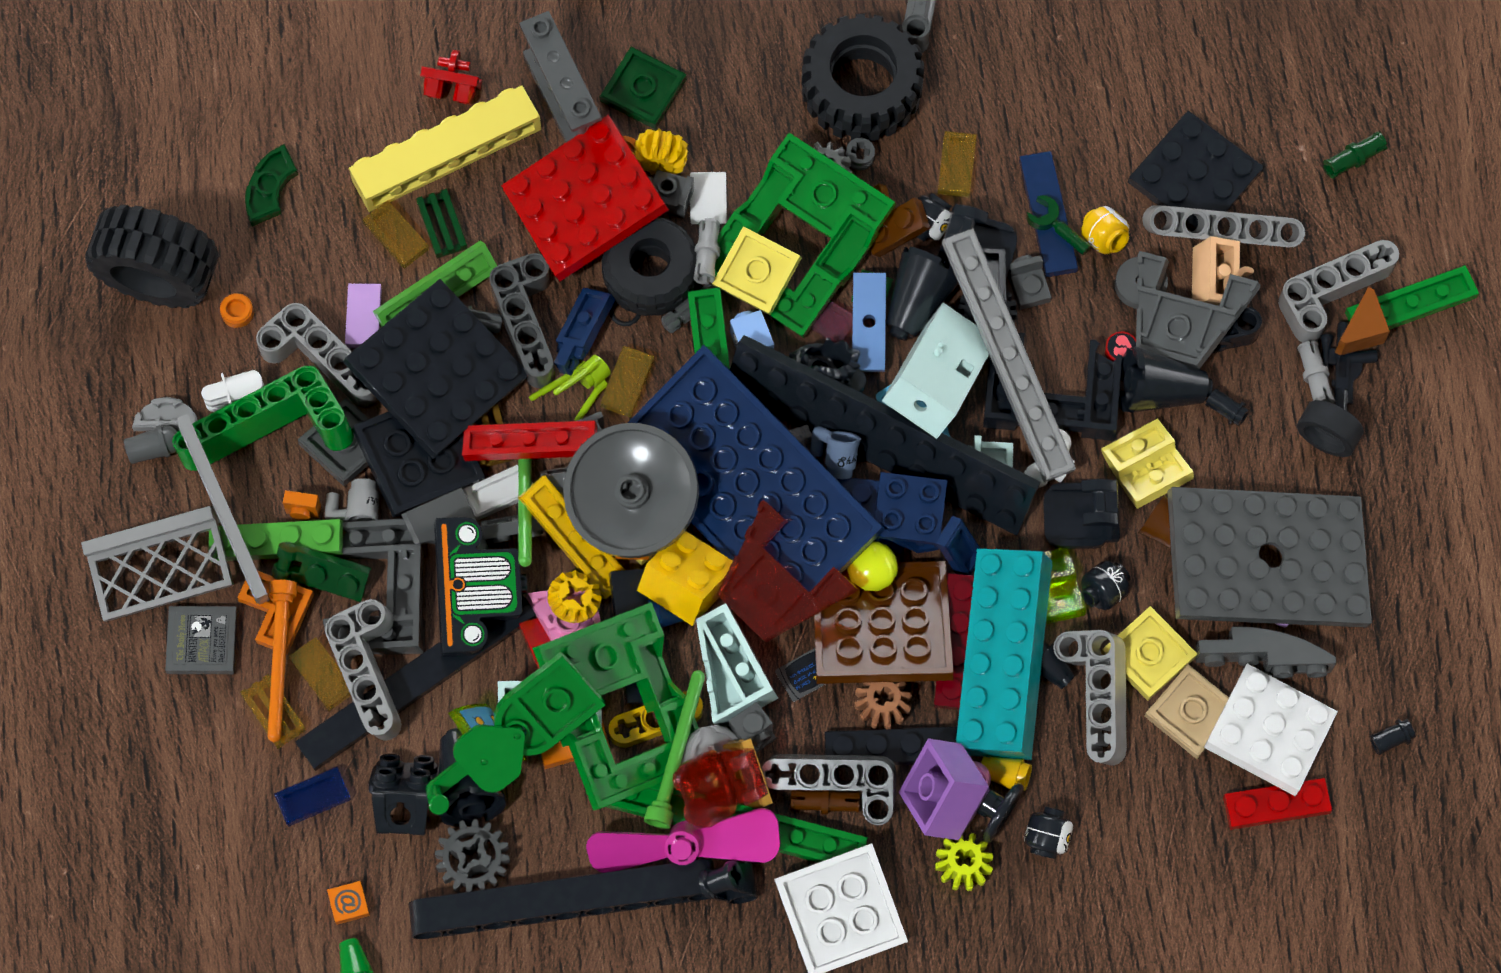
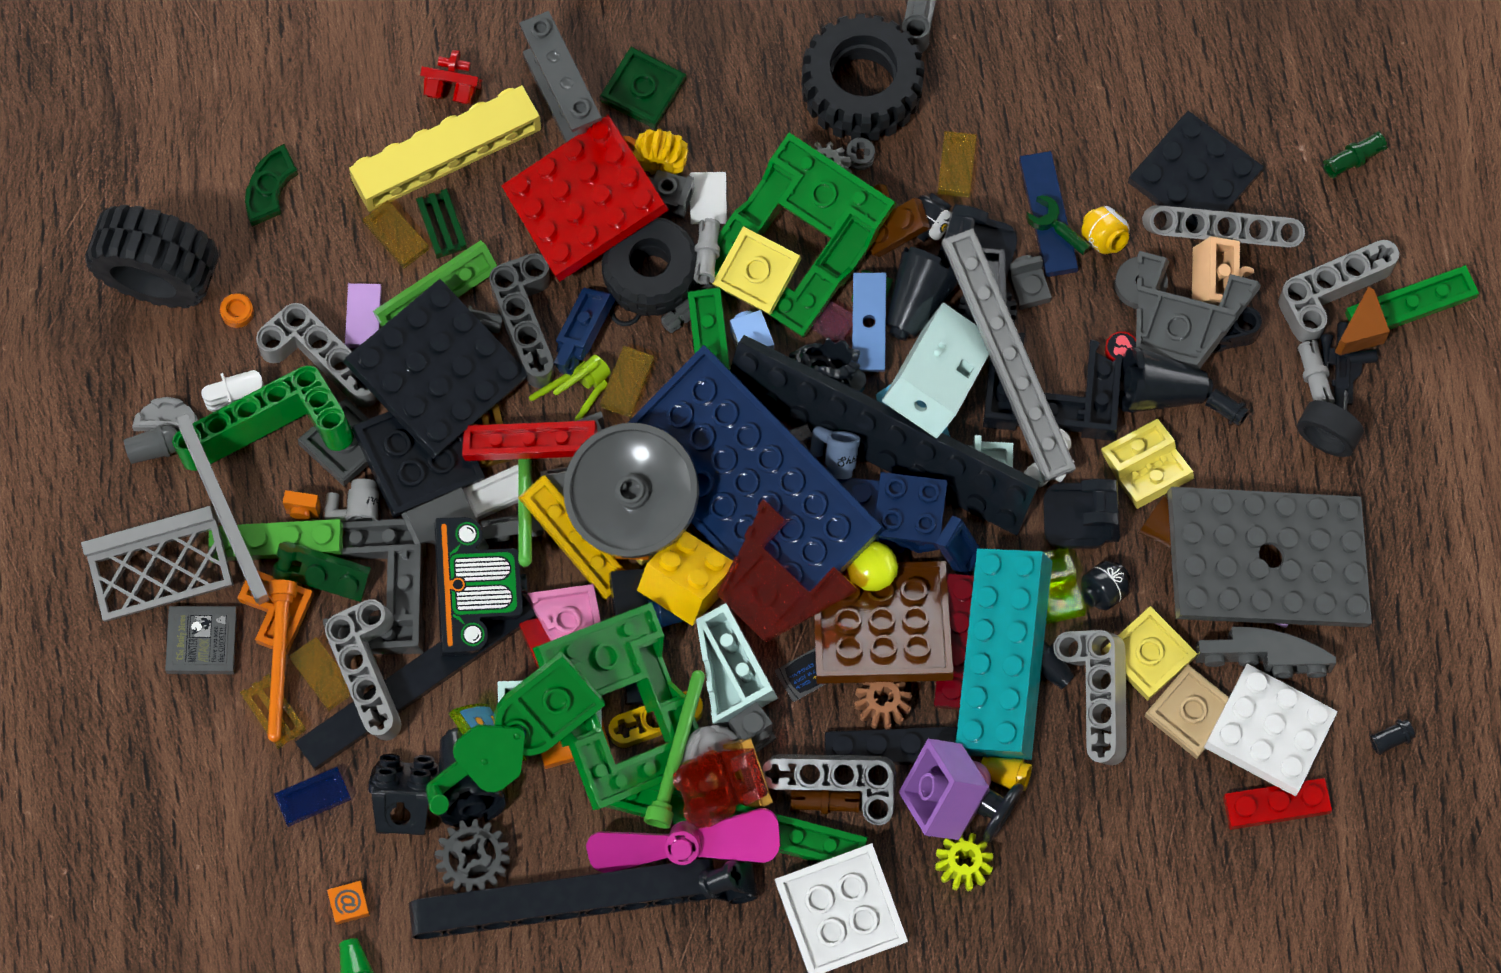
(569, 609): yellow gear -> none
(1048, 833): black head -> none

